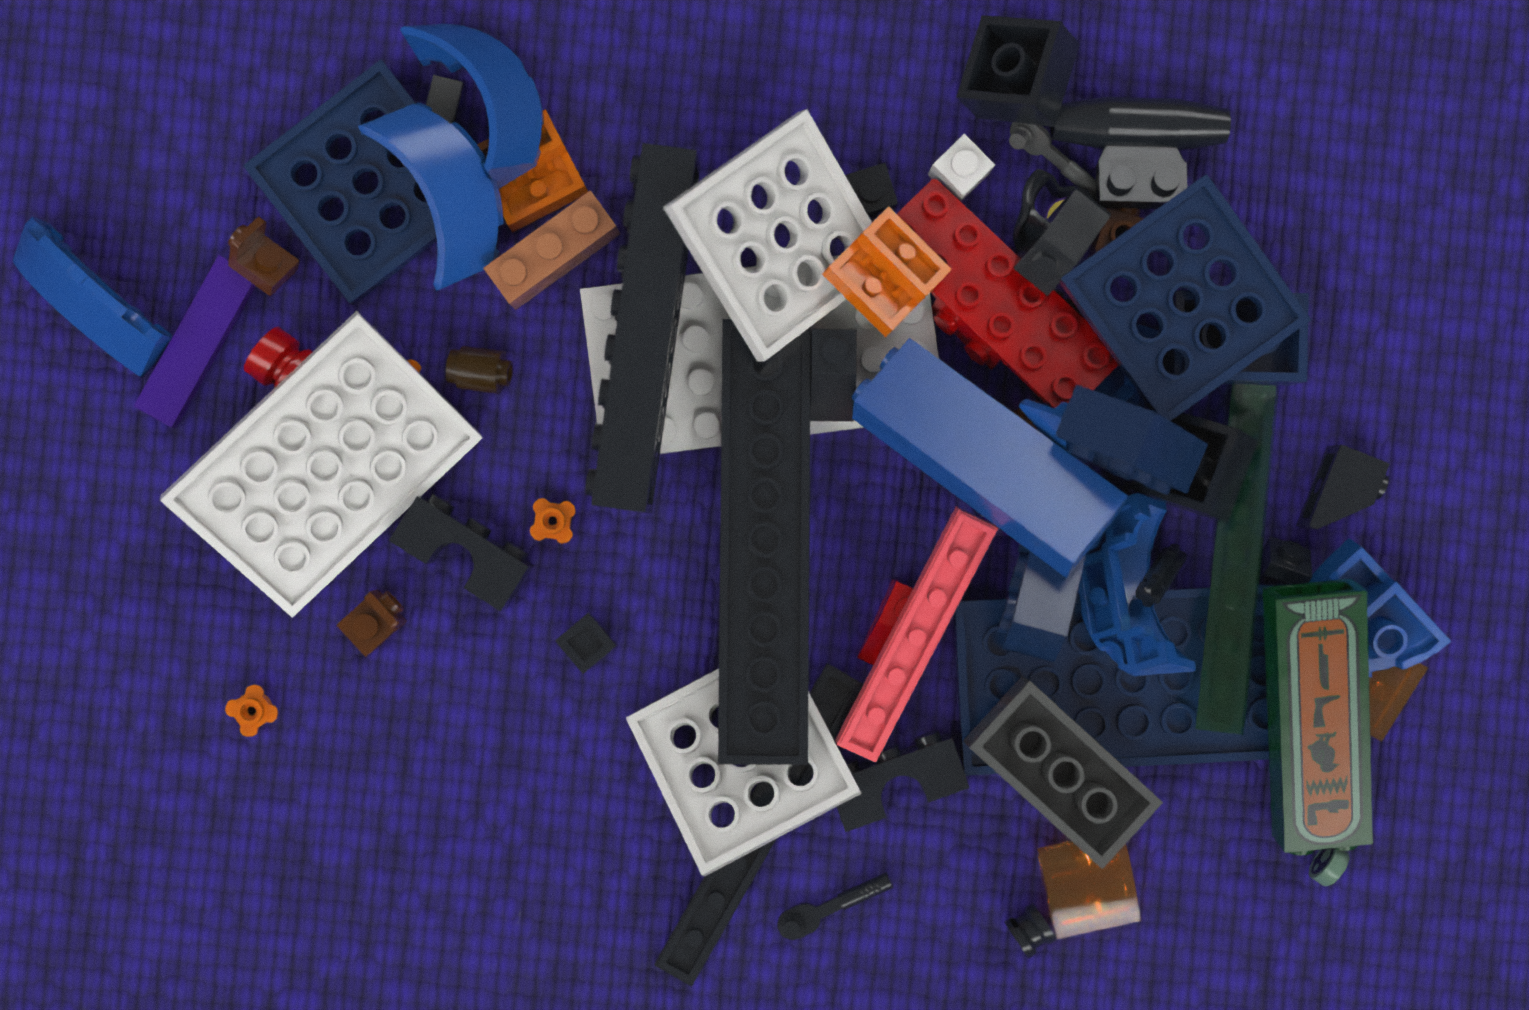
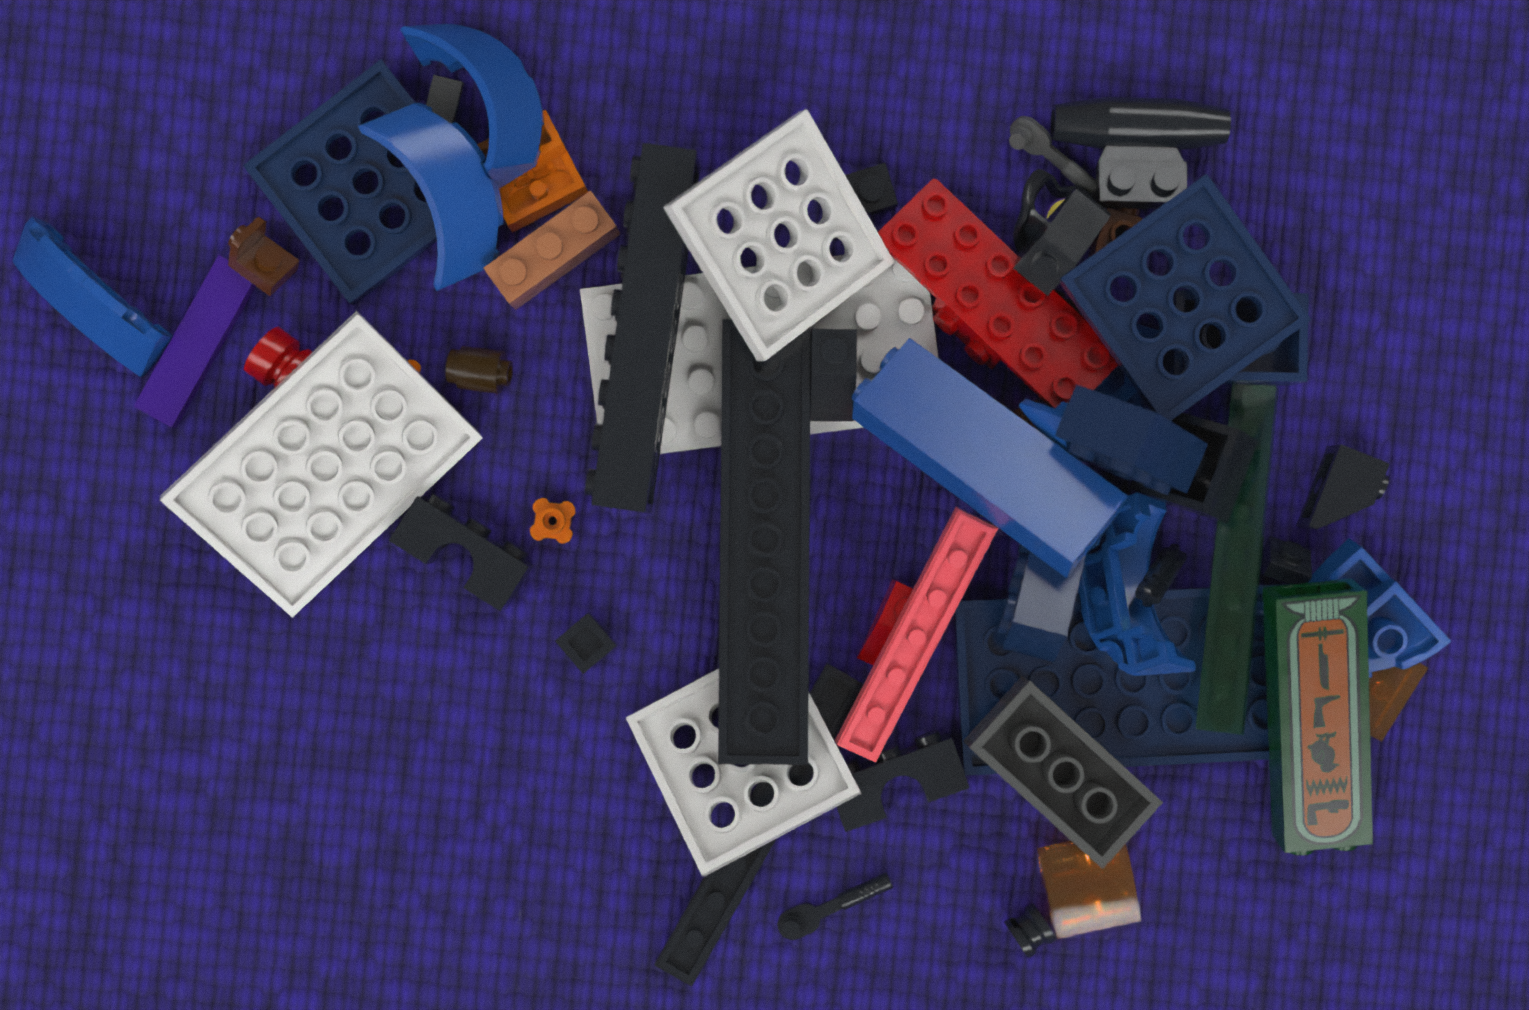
(254, 698): orange plate -> none
(373, 621): reddish brown bracket -> none
(886, 271): orange slope -> none
(961, 167): white brick -> none
(1018, 70): black brick -> none
(1328, 866): sand green tile -> none

